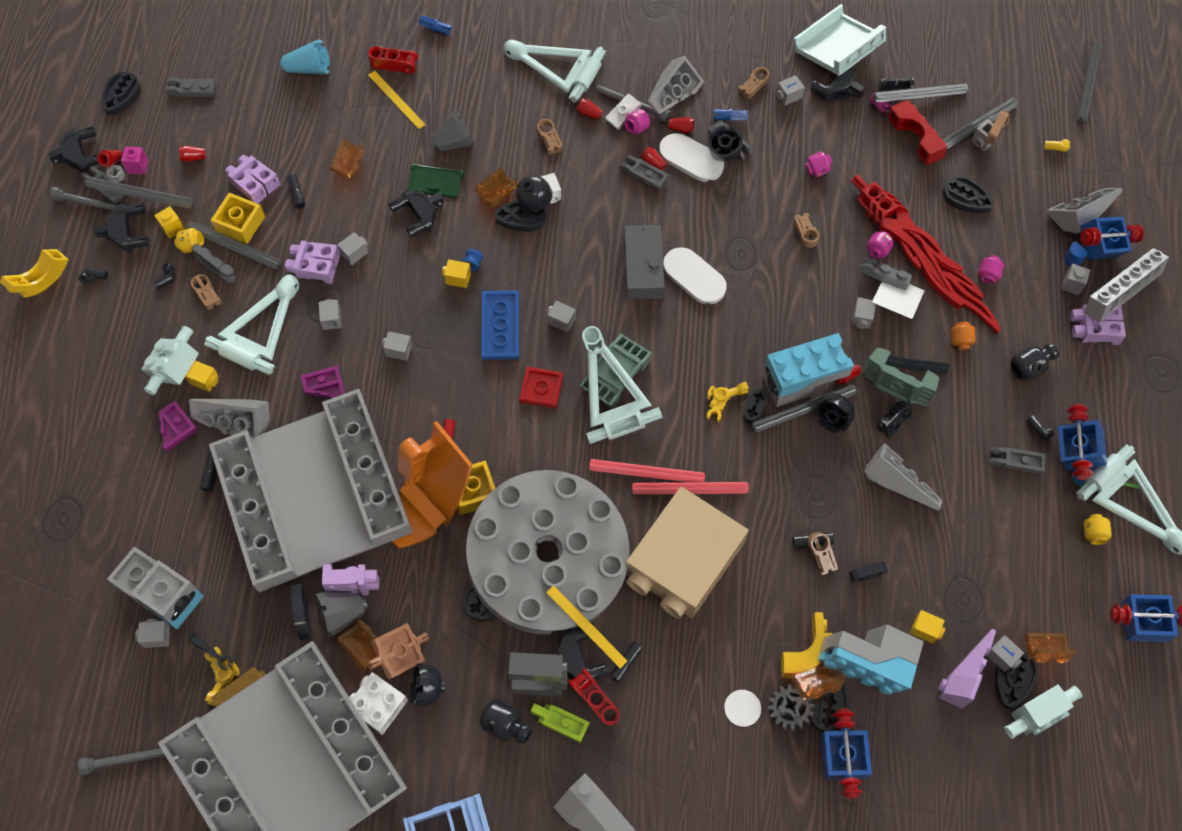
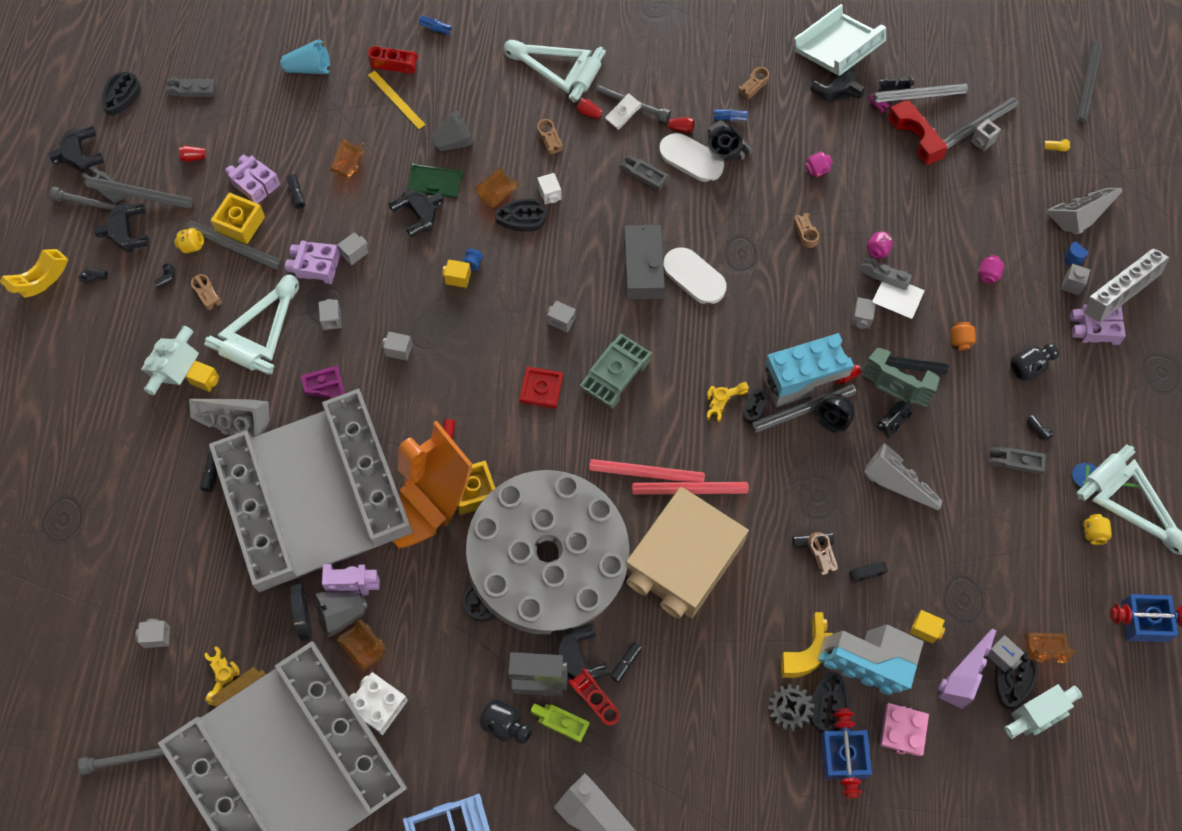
(109, 157): red cone -> none
(112, 170): light grey bush -> none
(134, 160): dark pink brick -> none
(156, 587): light grey piece -> none
(169, 222): yellow brick -> none
(174, 426): magenta wing -> none
(199, 643): black piece -> none
(214, 264): dark grey hinge -> none
(397, 651): nougat plate -> none
(426, 685): black cylinder -> none
(500, 325): blue plate -> none
(533, 193): black cylinder -> none
(586, 626): yellow sticker -> none
(621, 419): light aqua piece -> none
(637, 121): dark pink head -> none
(653, 158): red cone -> none
(675, 84): light grey wedge -> none
(742, 708): white sticker -> none
(790, 90): light grey brick -> none
(818, 682): clear orange bracket -> none
(904, 730): none -> bright pink plate
(927, 257): red piece -> none
(969, 187): black piece -> none
(997, 127): medium nougat piece -> none
(1082, 443): blue brick -> none
(1109, 237): blue brick -> none

